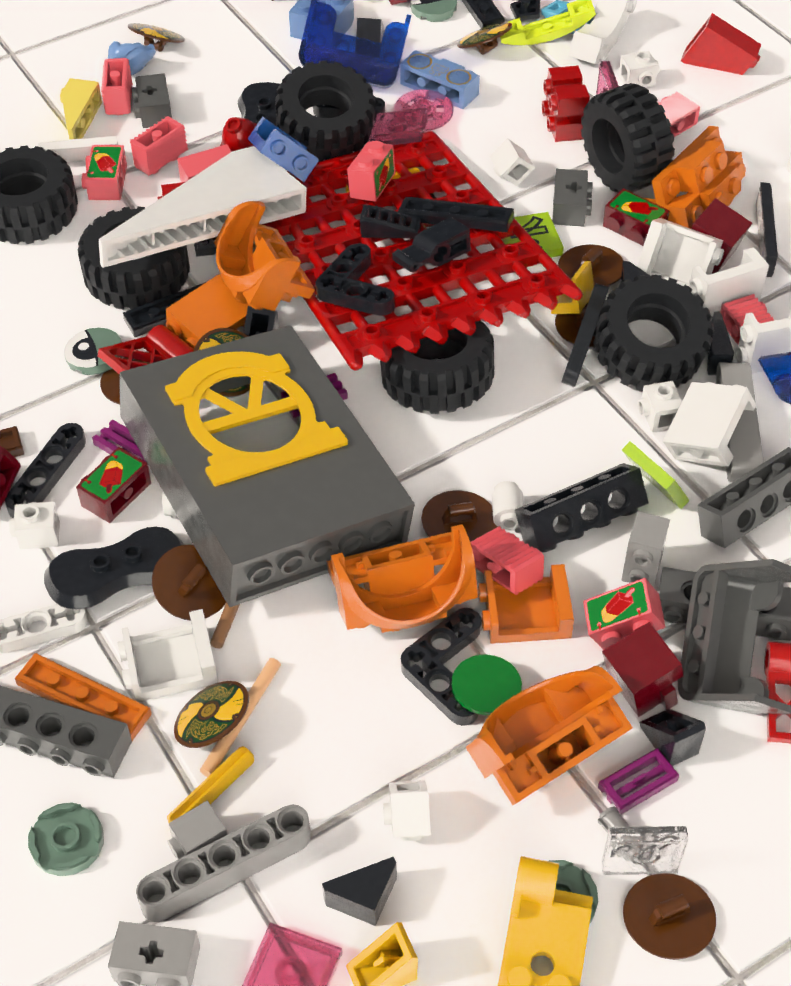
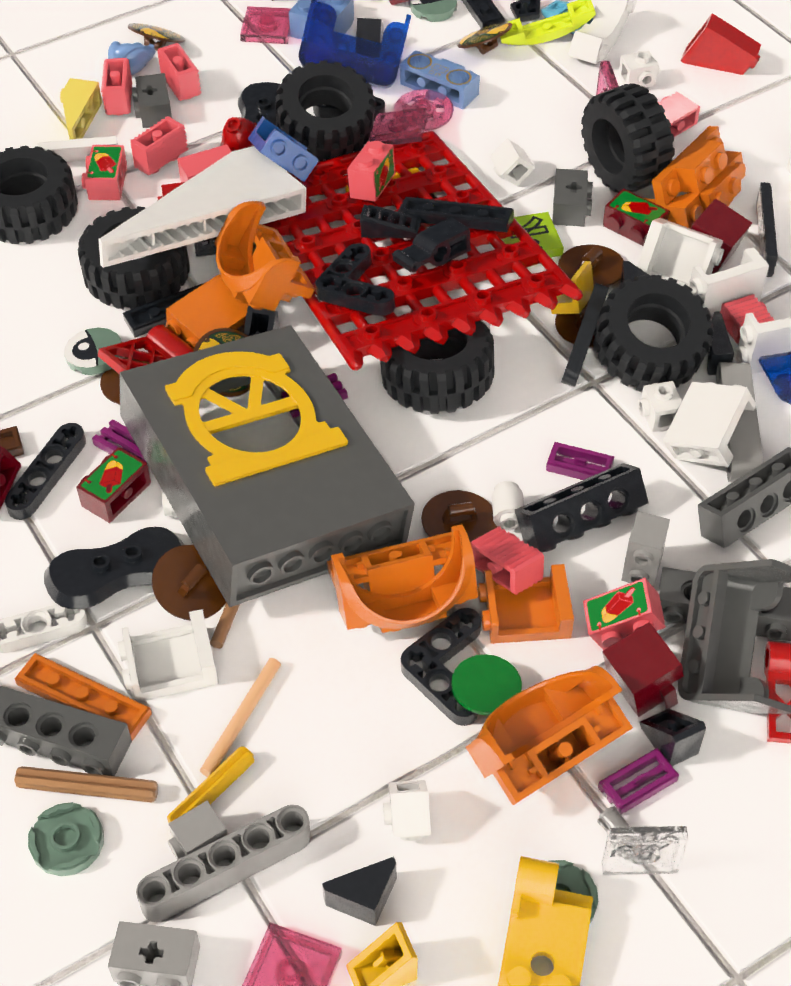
(35, 525): white brick -> none
(86, 784): none -> medium nougat axle
(179, 71): none -> coral brick
(211, 714): shield -> none
(266, 25): none -> clear pink plate
(564, 102): red brick -> none
(578, 467): none -> magenta tile
(656, 475): lime tile -> none
(669, 916): reddish brown shield -> none

